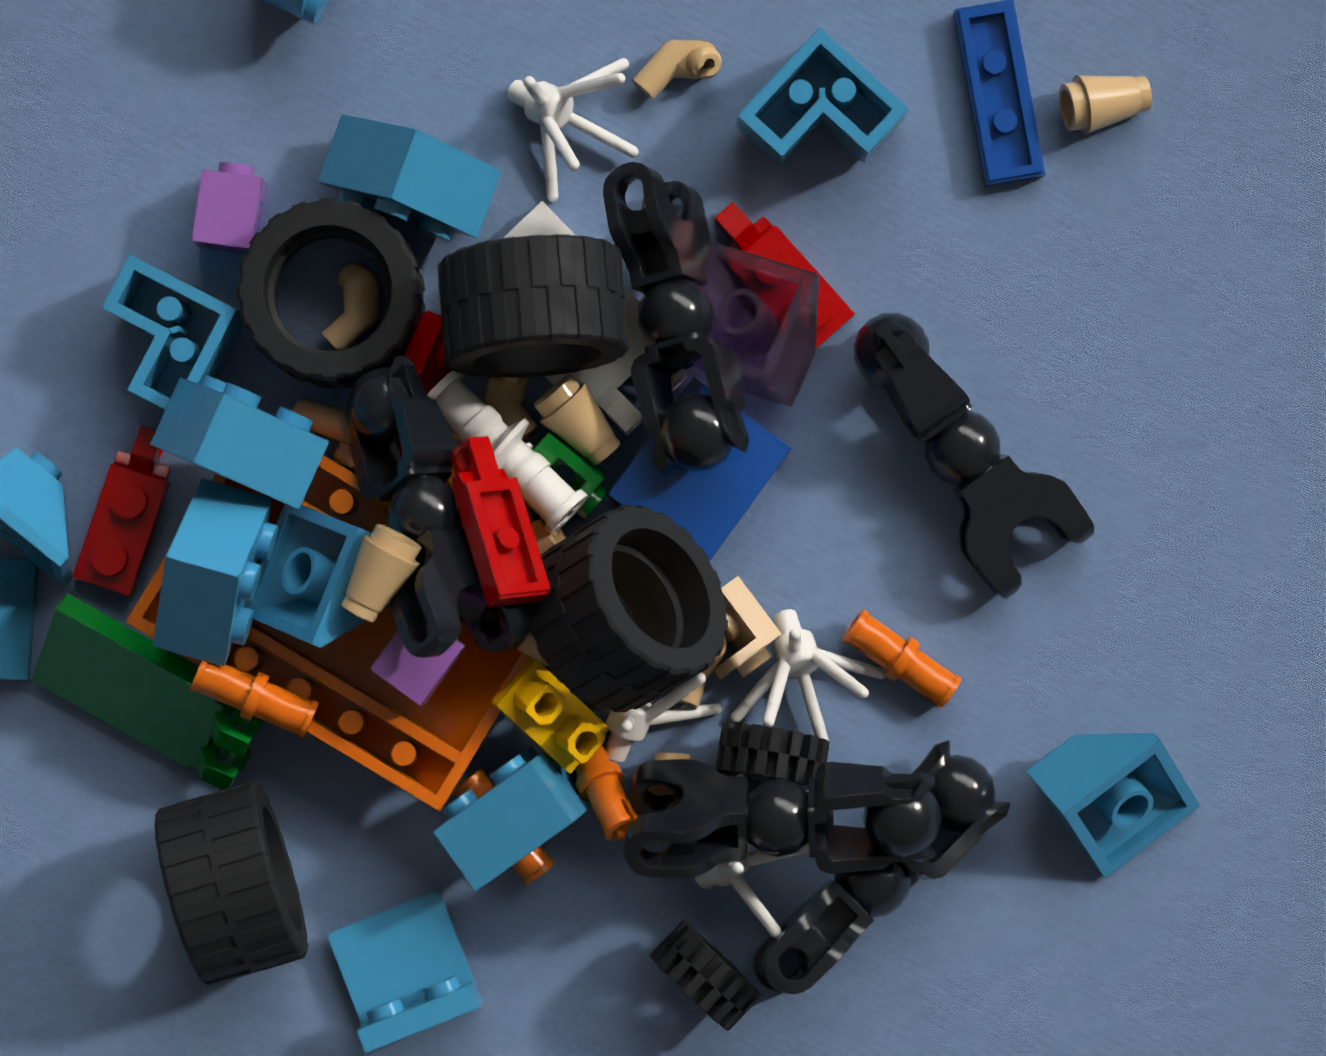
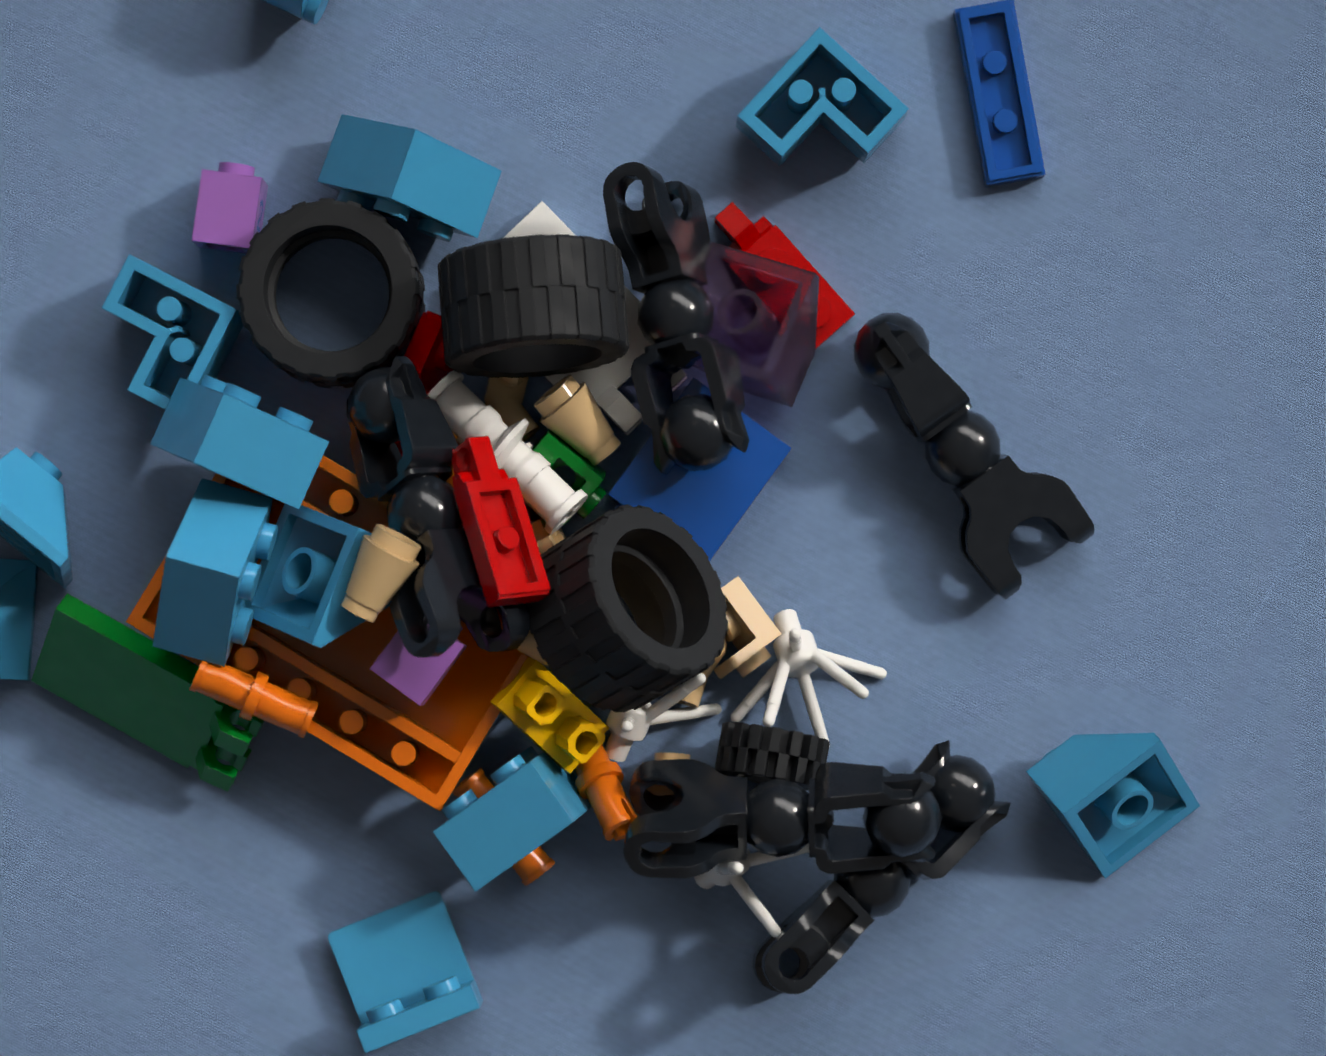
(125, 517): red hinge -> none
(230, 883): black tyre -> none
(330, 423): tan arm -> none
(361, 306): tan arm -> none
(553, 109): white plant -> none
(678, 60): tan arm -> none
(705, 975): black tyre -> none
(901, 659): orange pin -> none
(1102, 100): tan cone -> none

